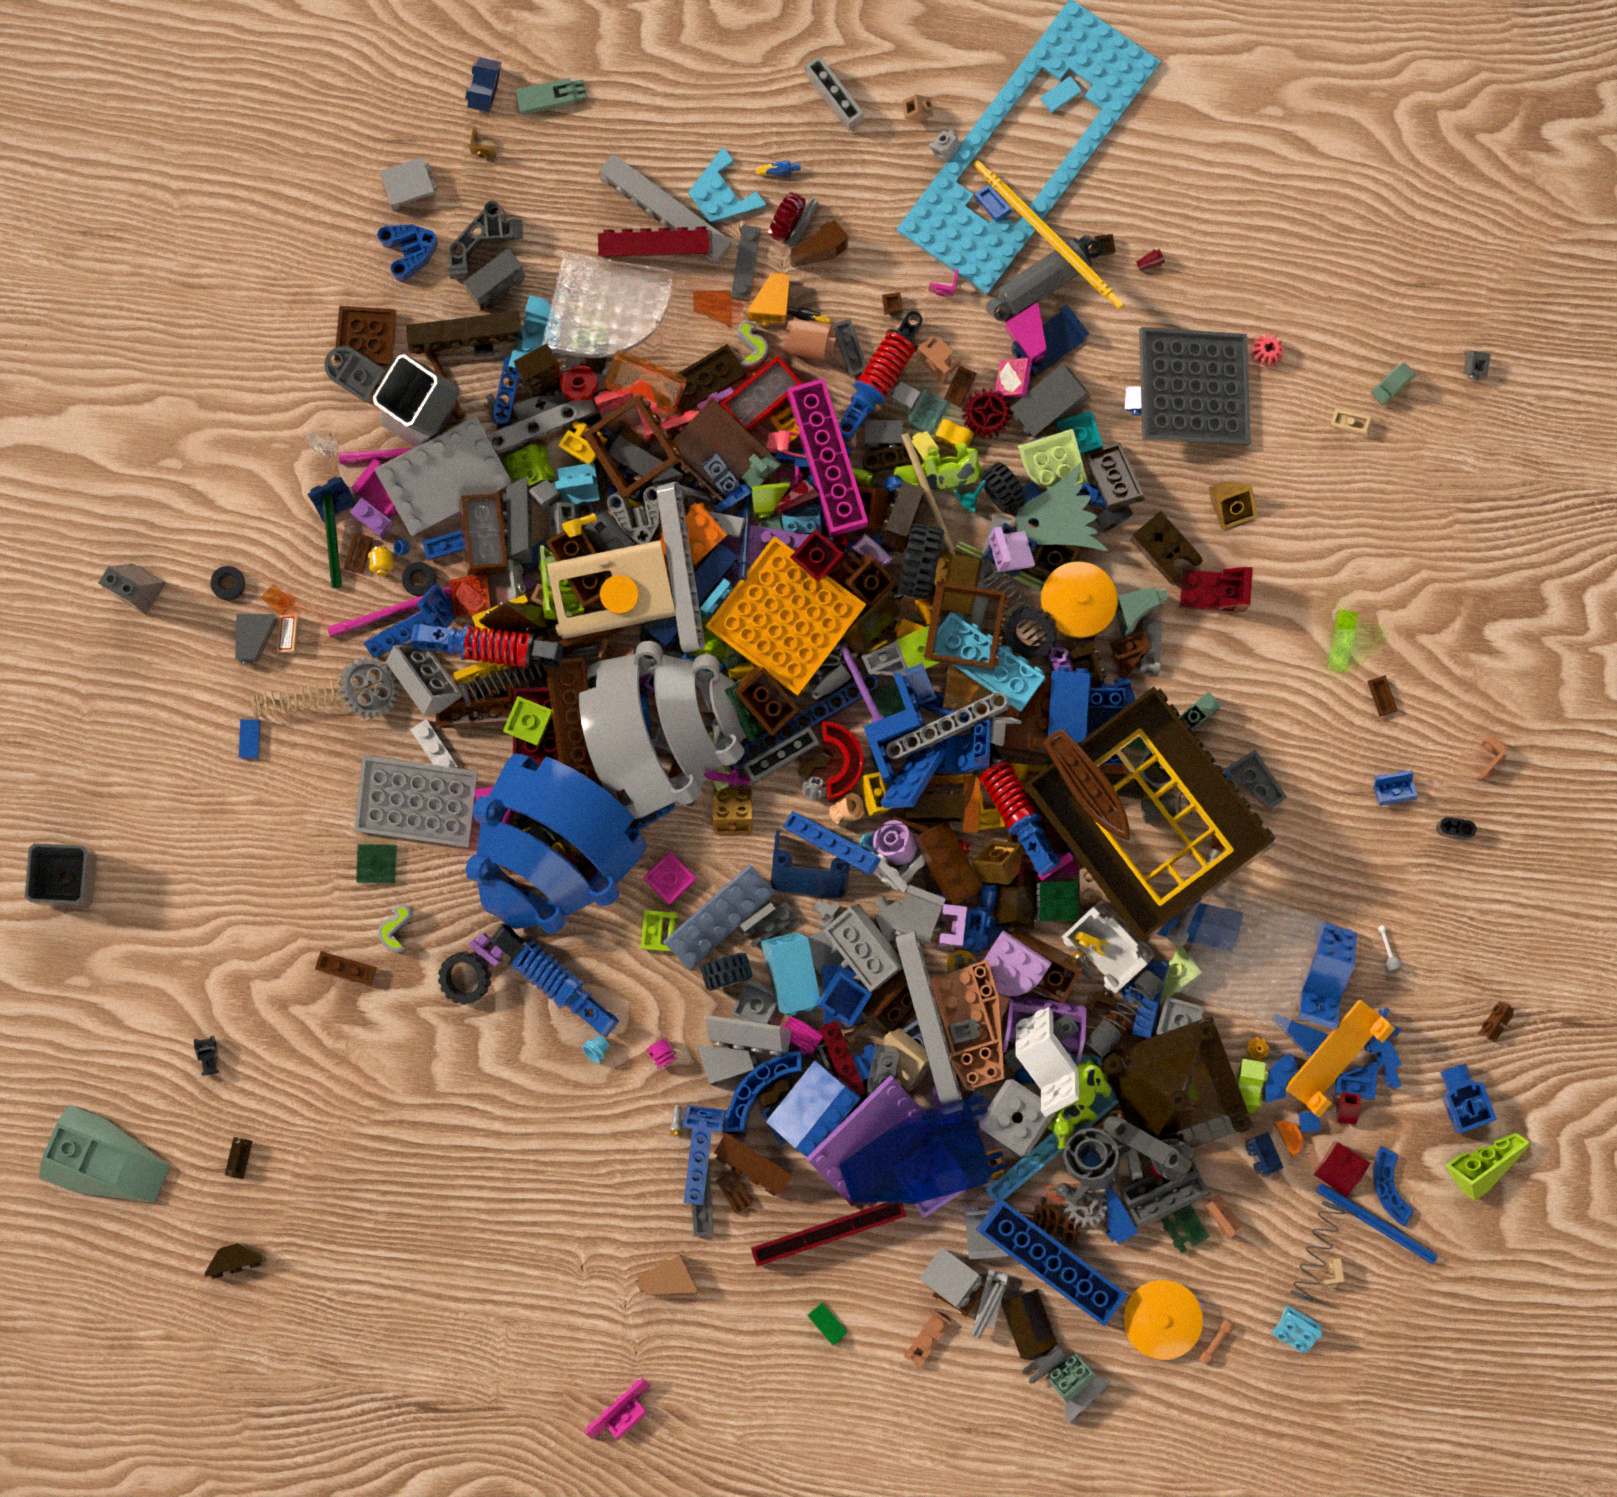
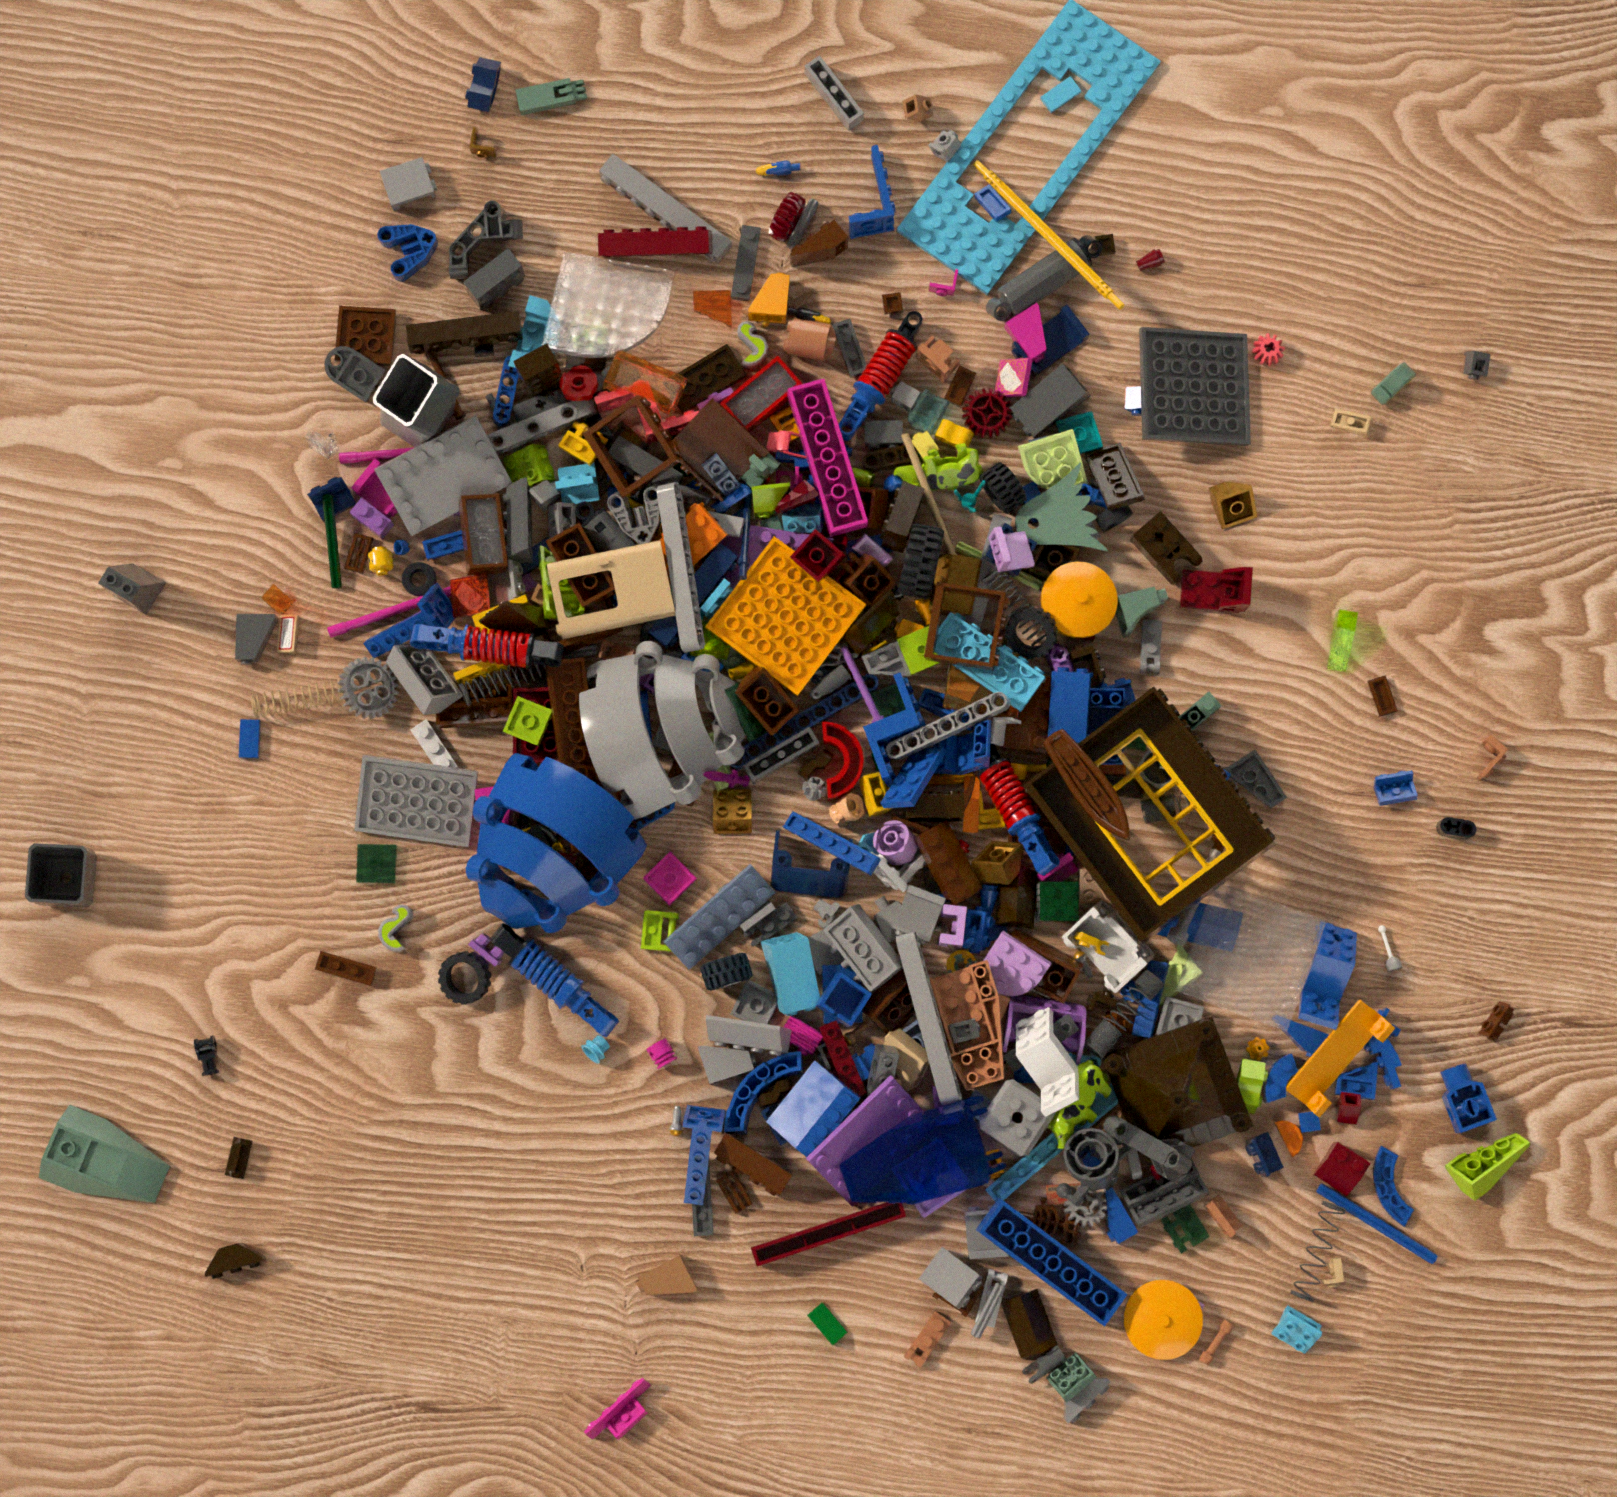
(222, 572): black tyre -> none
(574, 526): yellow bar -> none
(619, 594): light orange tile -> none
(714, 195): medium azure wing -> none
(877, 220): none -> blue bracket
(920, 684): blue tile -> none
(1130, 651): reddish brown wing -> none

